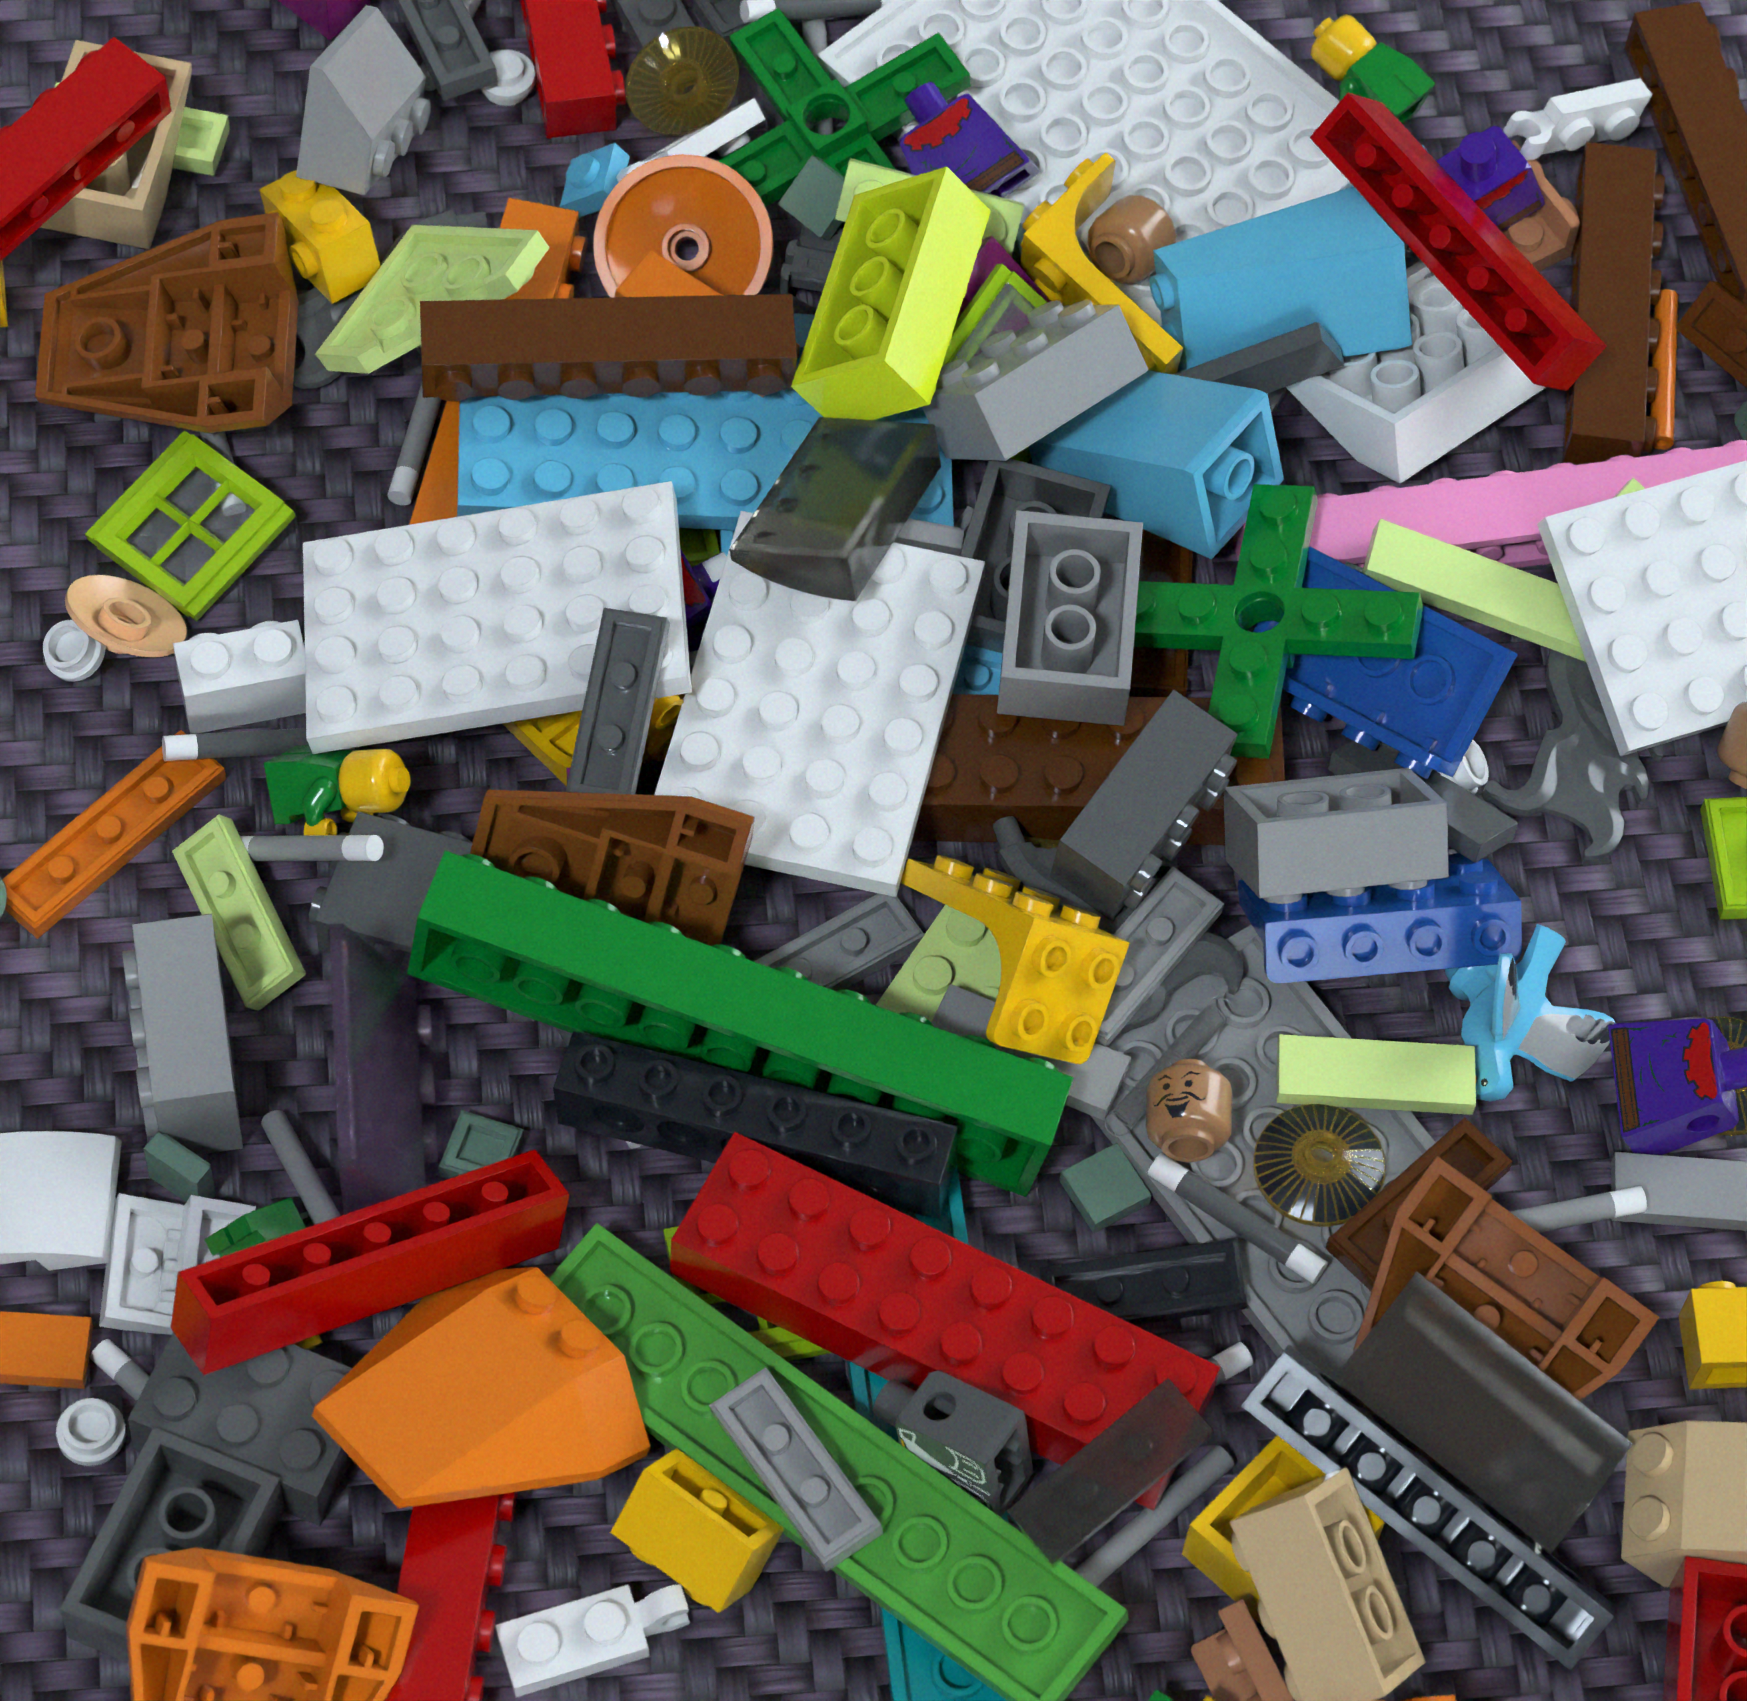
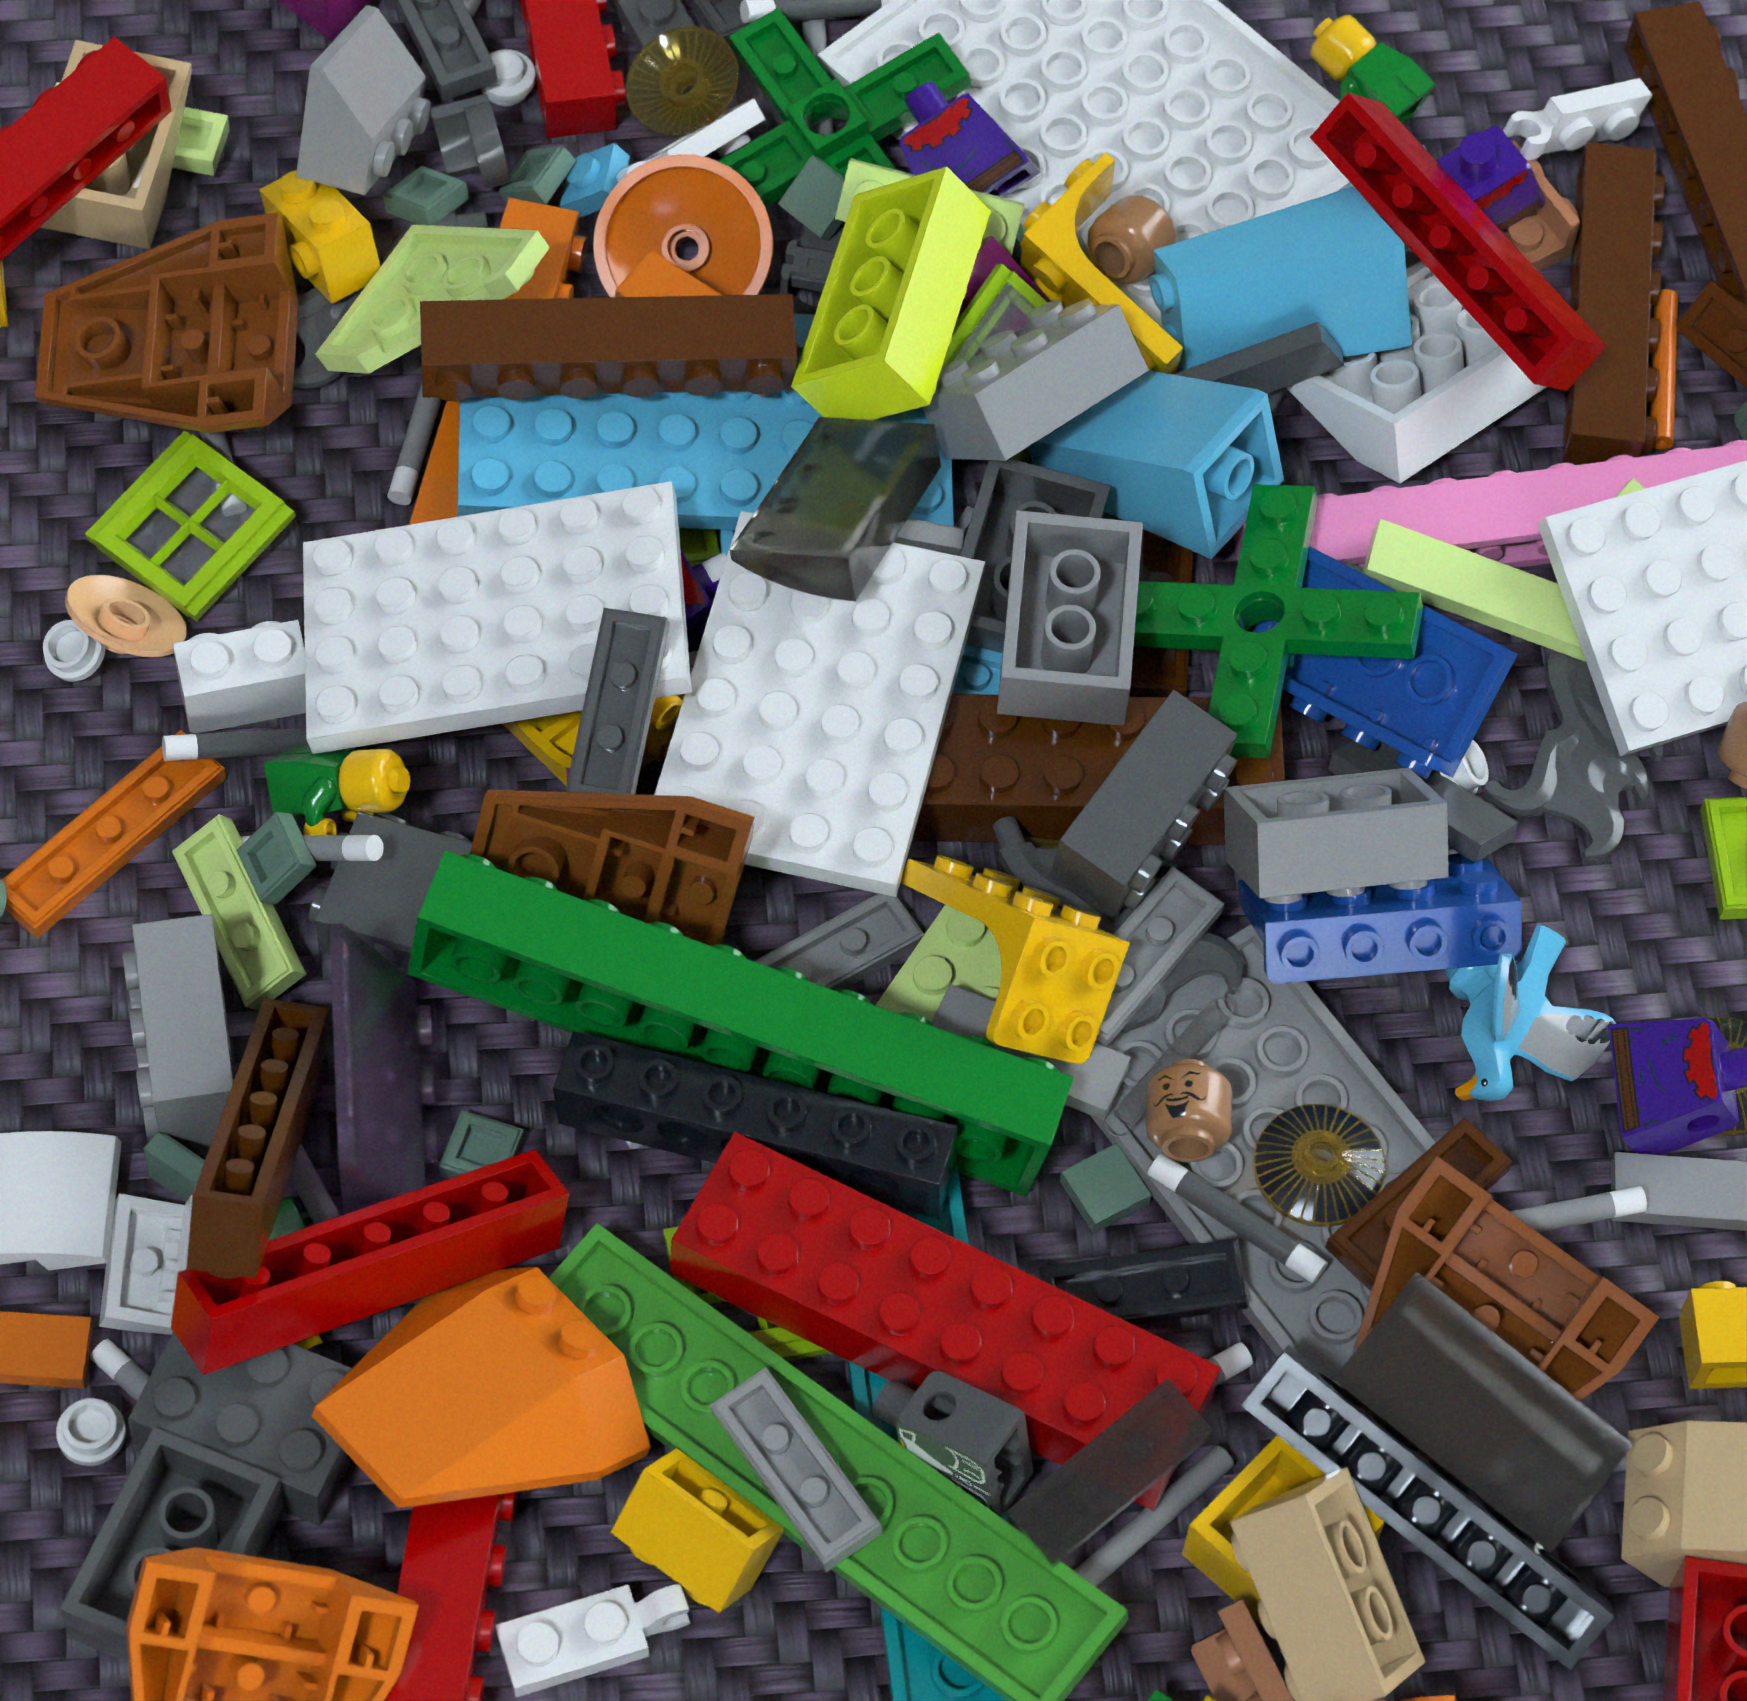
(257, 1140): none -> reddish brown brick
(276, 858): none -> sand green tile
(425, 196): none -> sand green tile
(471, 140): none -> dark grey piece
(538, 175): none -> sand green tile
(1376, 1074): yellowish green tile -> none

